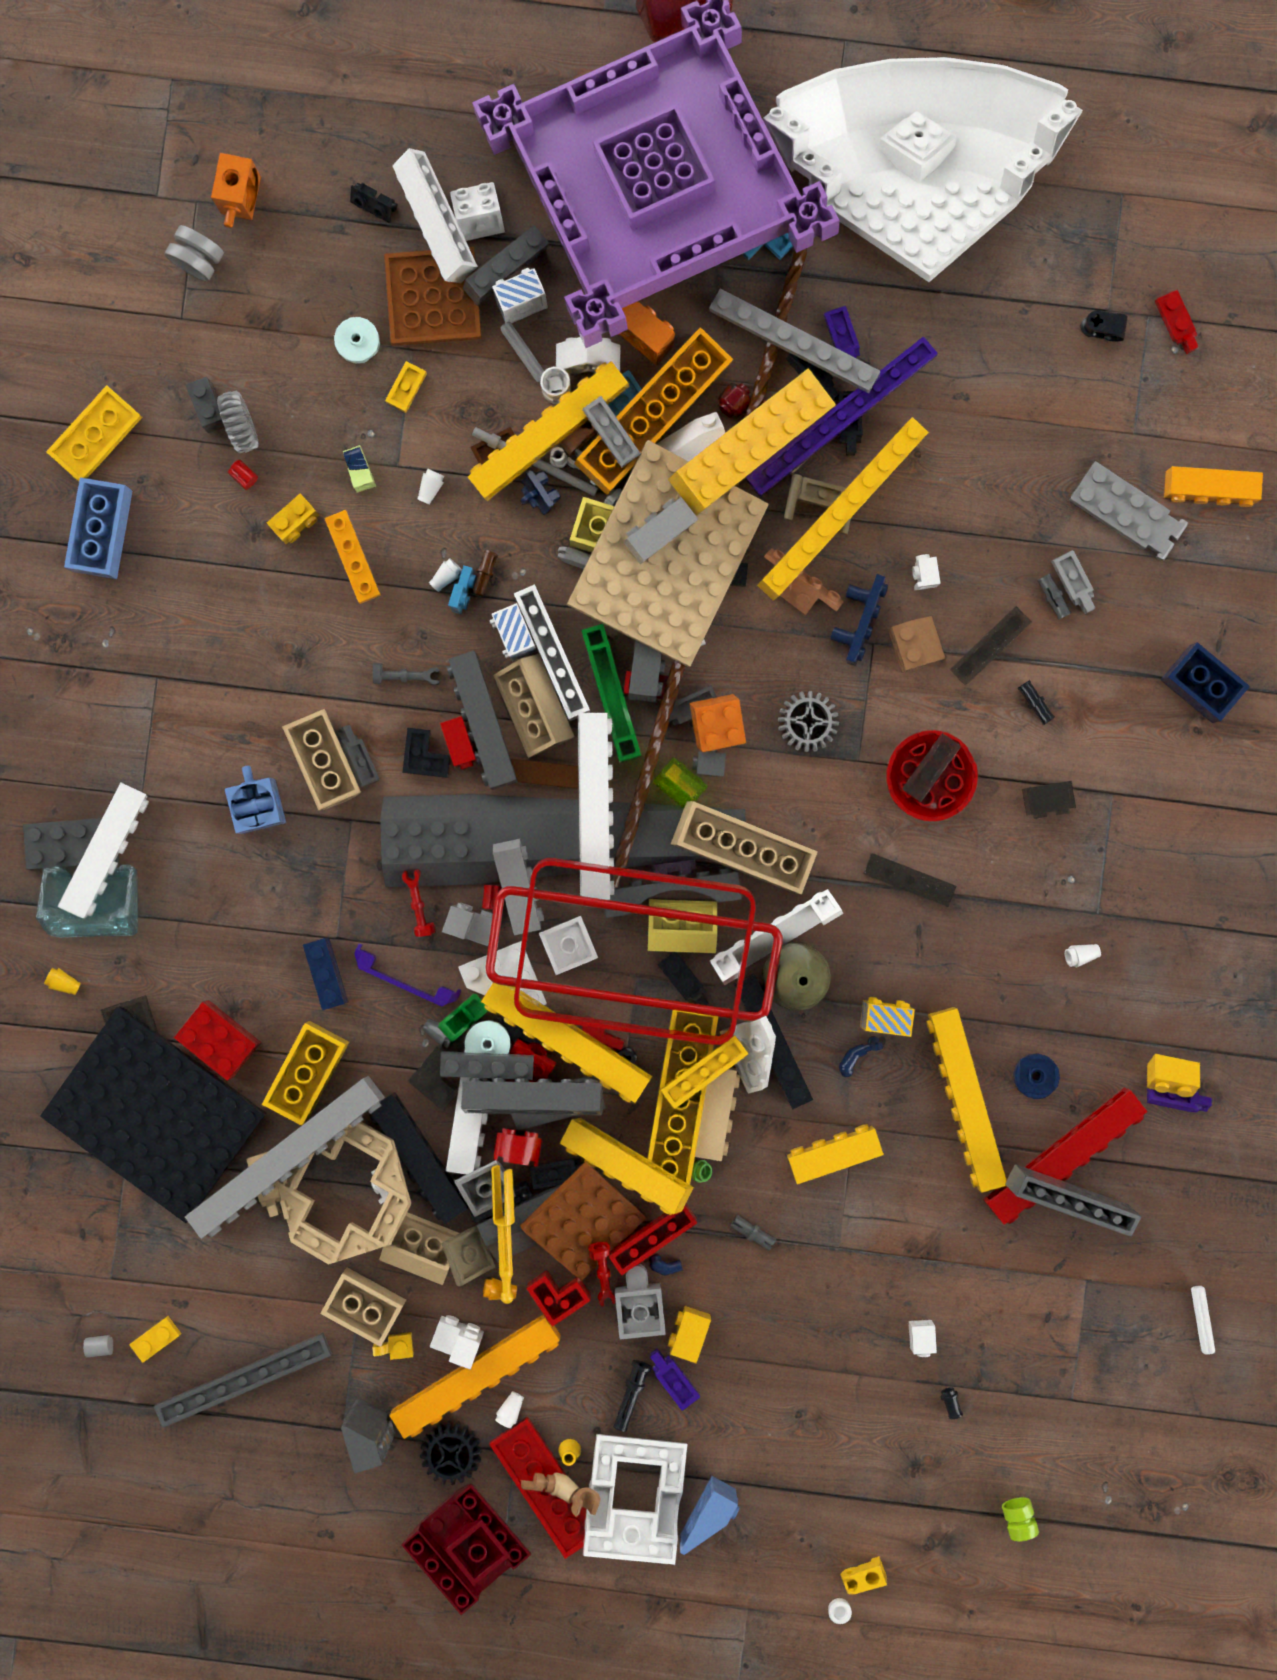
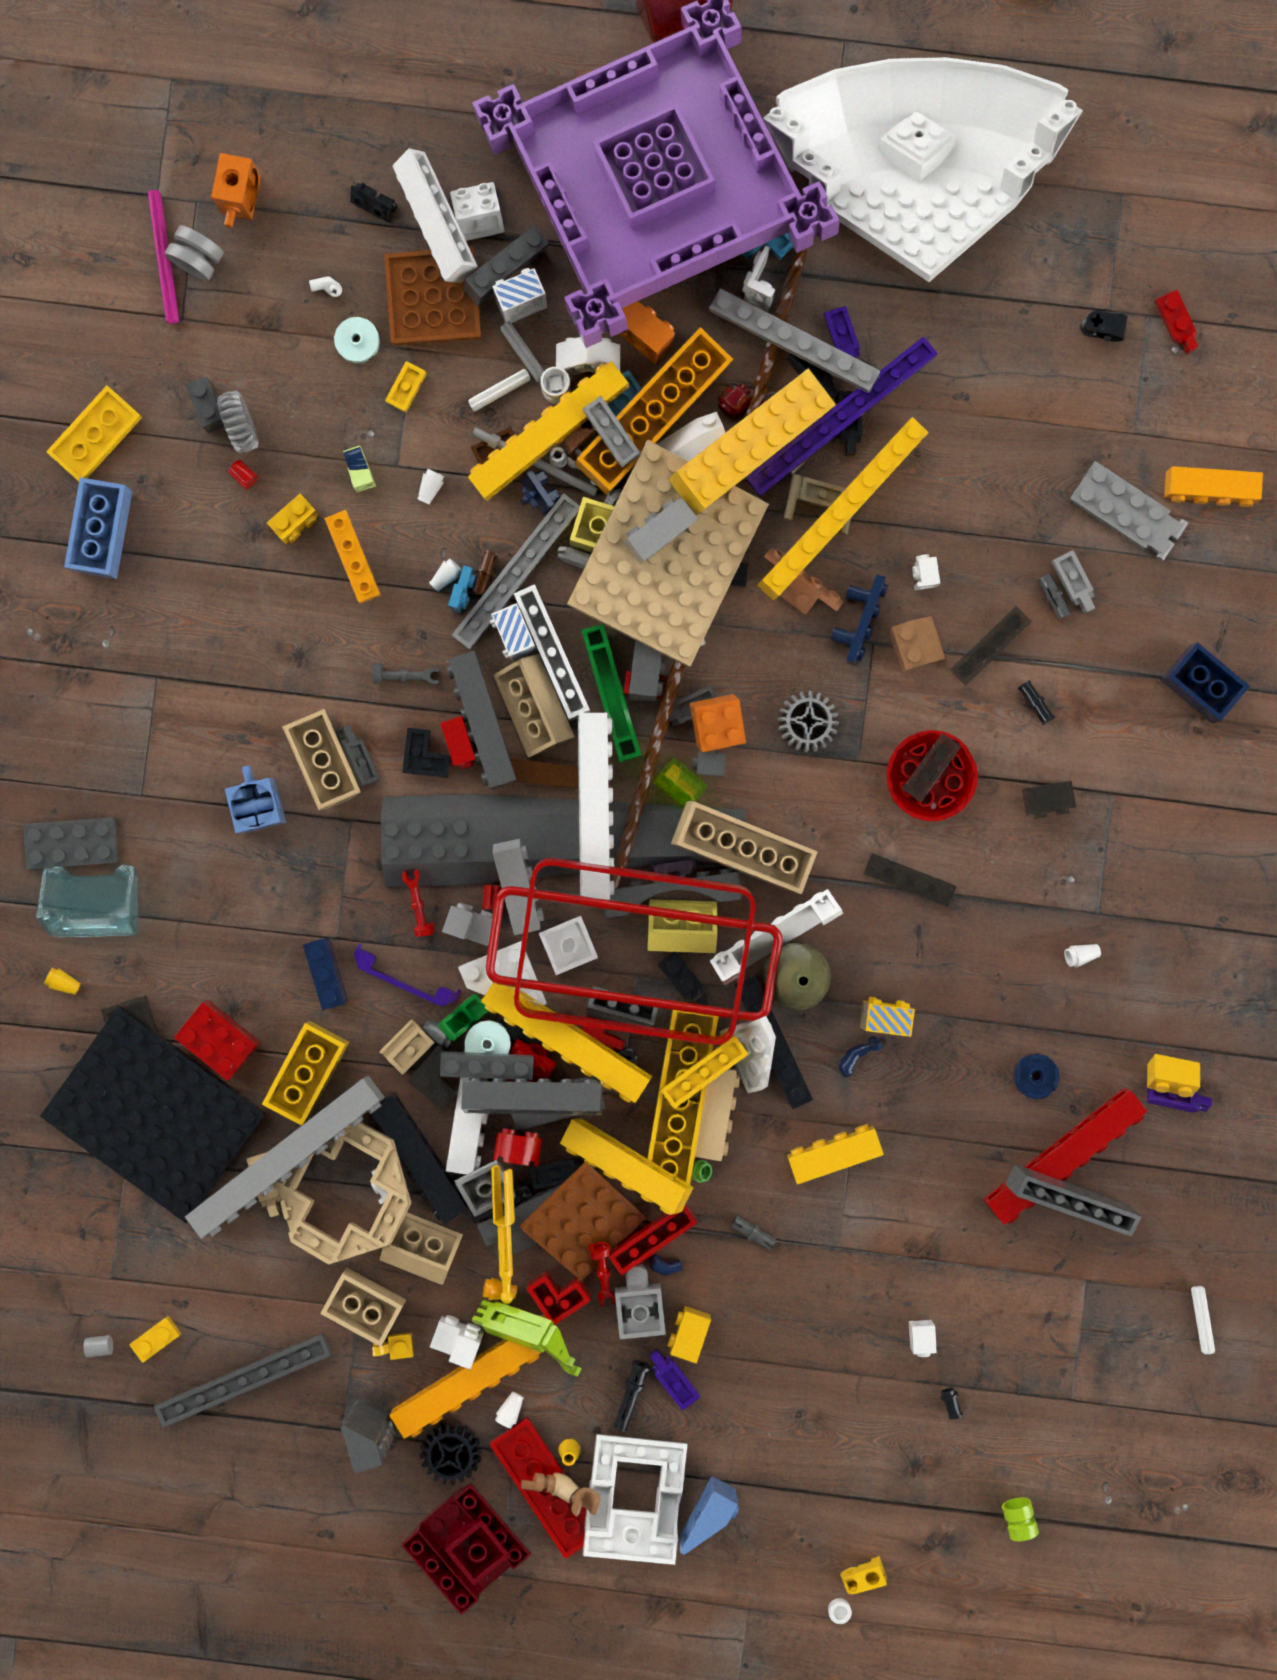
(103, 850): white brick -> none
(164, 264): none -> dark pink axle
(328, 284): none -> white arm
(407, 1046): none -> tan plate
(467, 1255): dark tan tile -> none
(499, 390): none -> white axle
(517, 571): none -> light grey plate
(525, 1330): none -> lime hinge
(621, 1011): none -> dark grey brick
(758, 293): none -> white bracket
(967, 1099): yellow brick -> none

